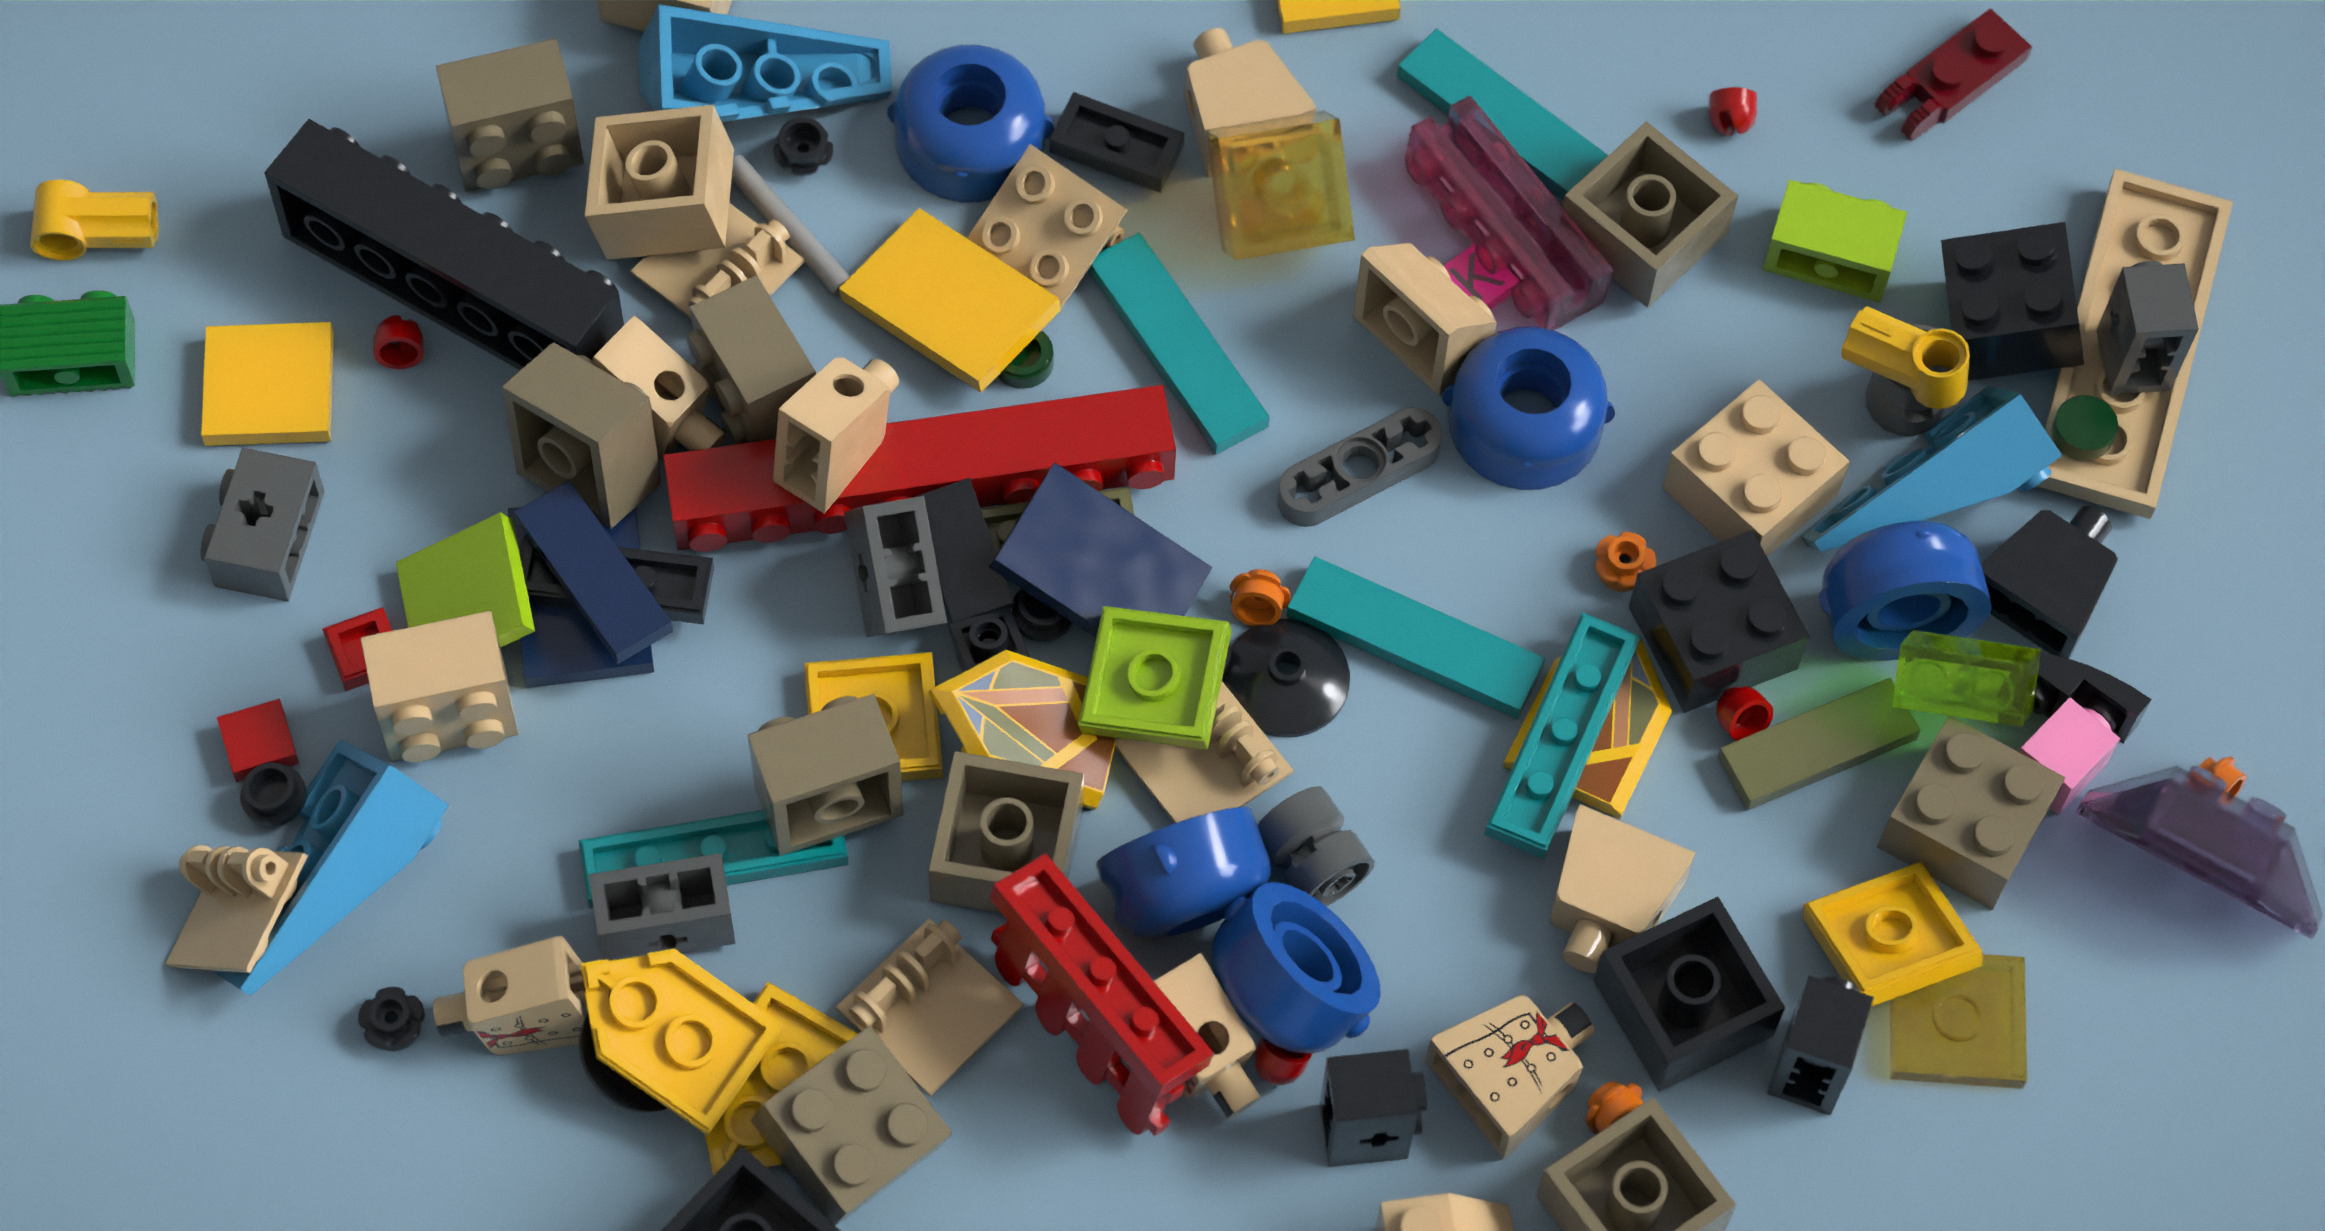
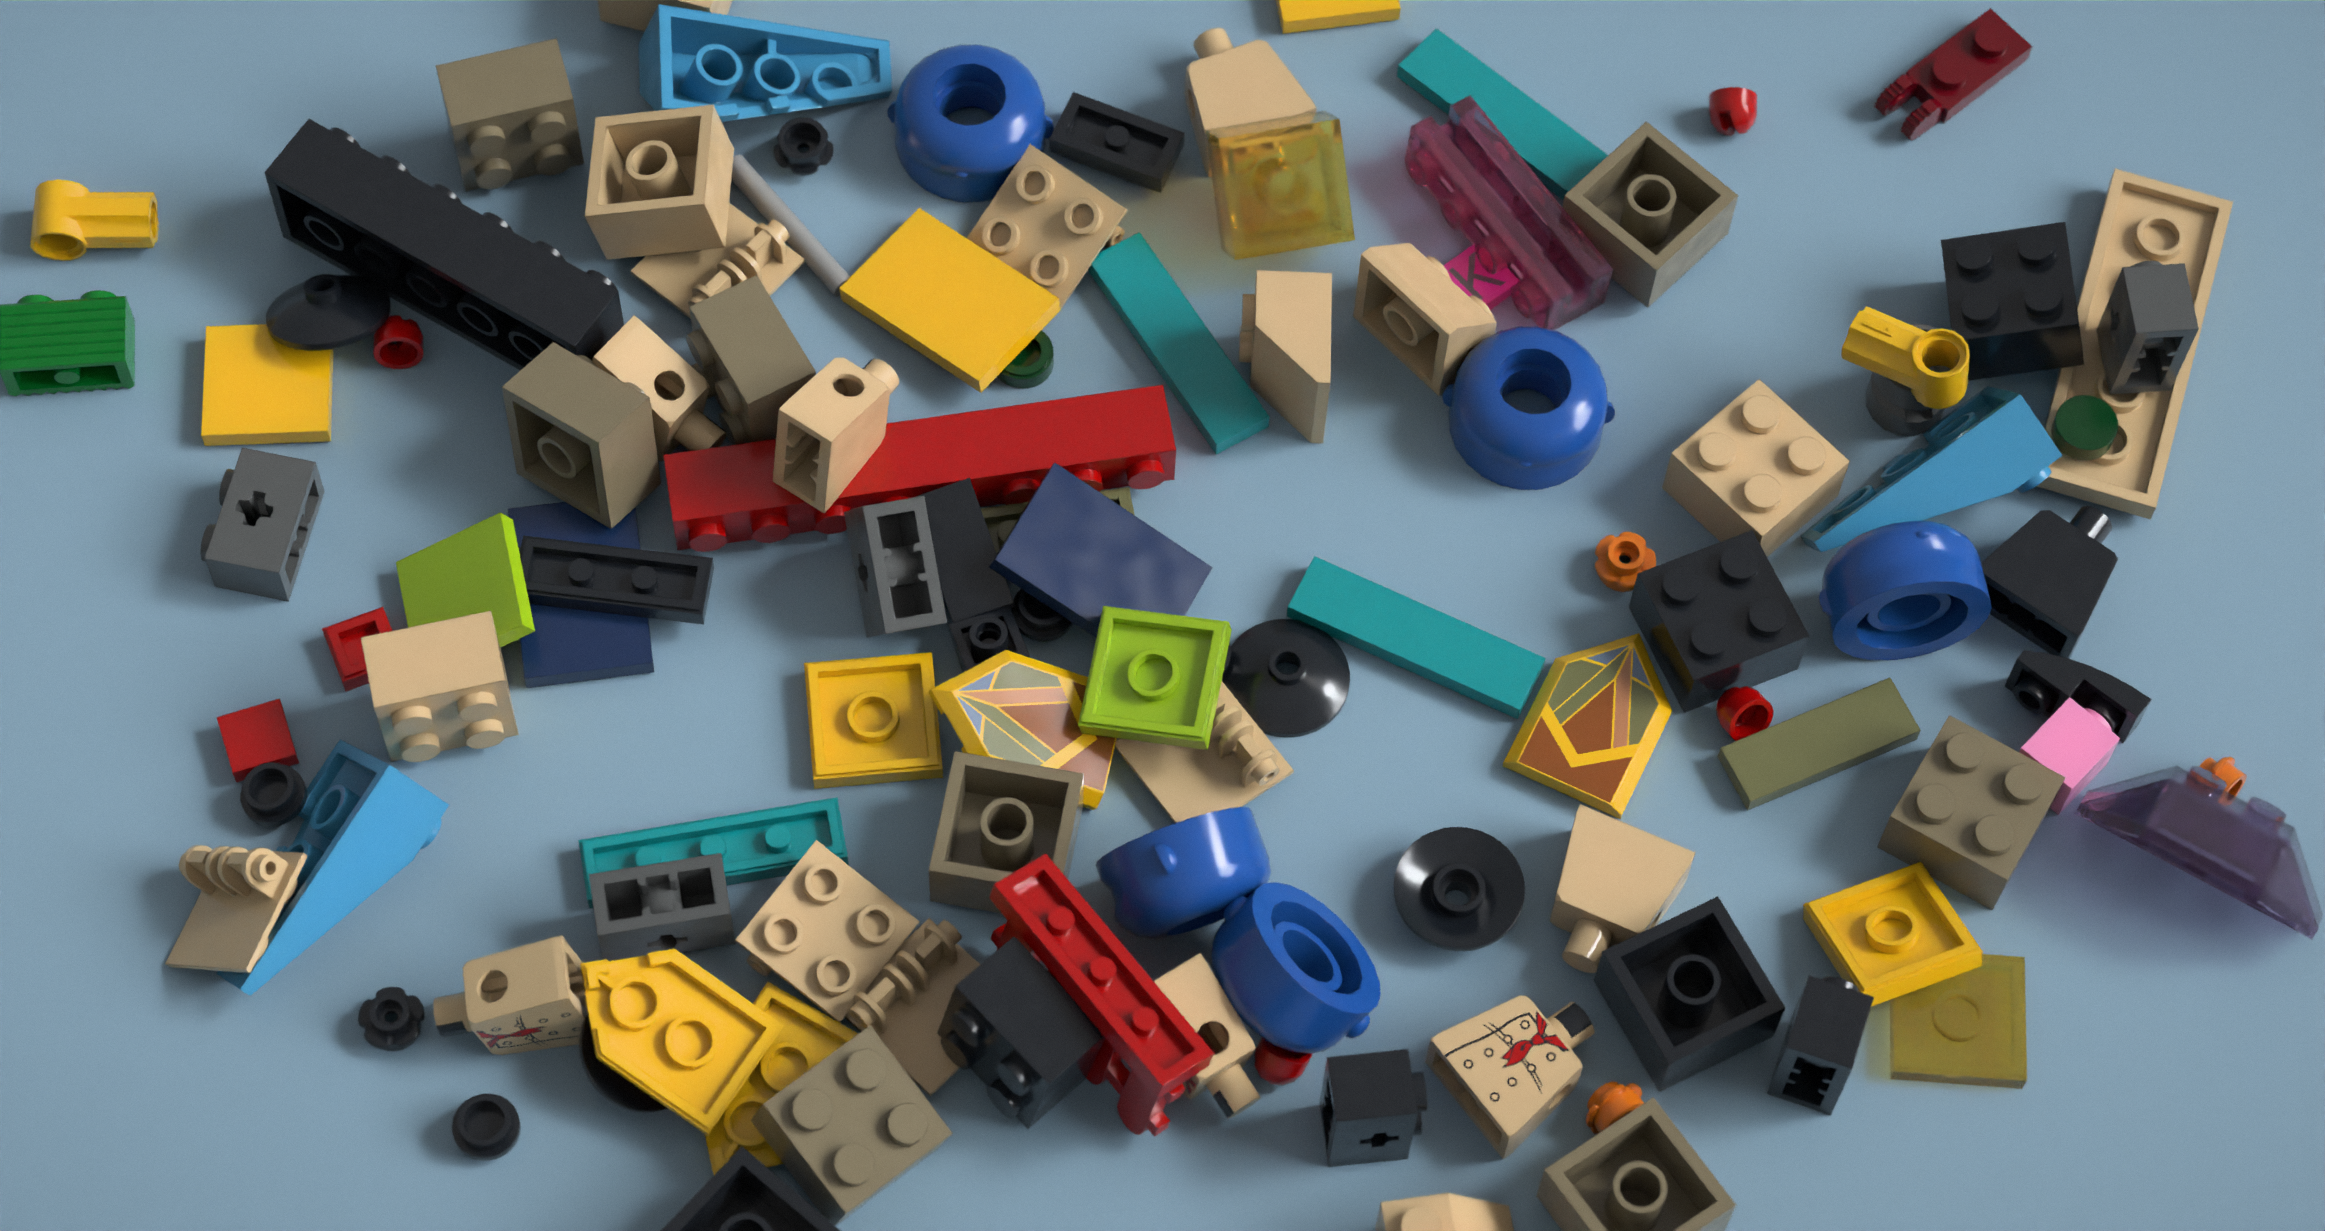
(328, 312): none -> black dish
(486, 1127): none -> black plate
(593, 571): dark blue tile -> none
(826, 773): dark tan brick -> none
(826, 931): none -> tan hinge
(1019, 1033): none -> black brick
(1258, 597): orange plate -> none
(1289, 345): none -> tan slope
(1309, 841): dark grey wheel -> none
(1372, 442): dark grey beam -> none
(1462, 862): none -> black dish
(1562, 736): teal tile -> none
(1835, 240): lime brick -> none
(1966, 678): clear neon green brick -> none

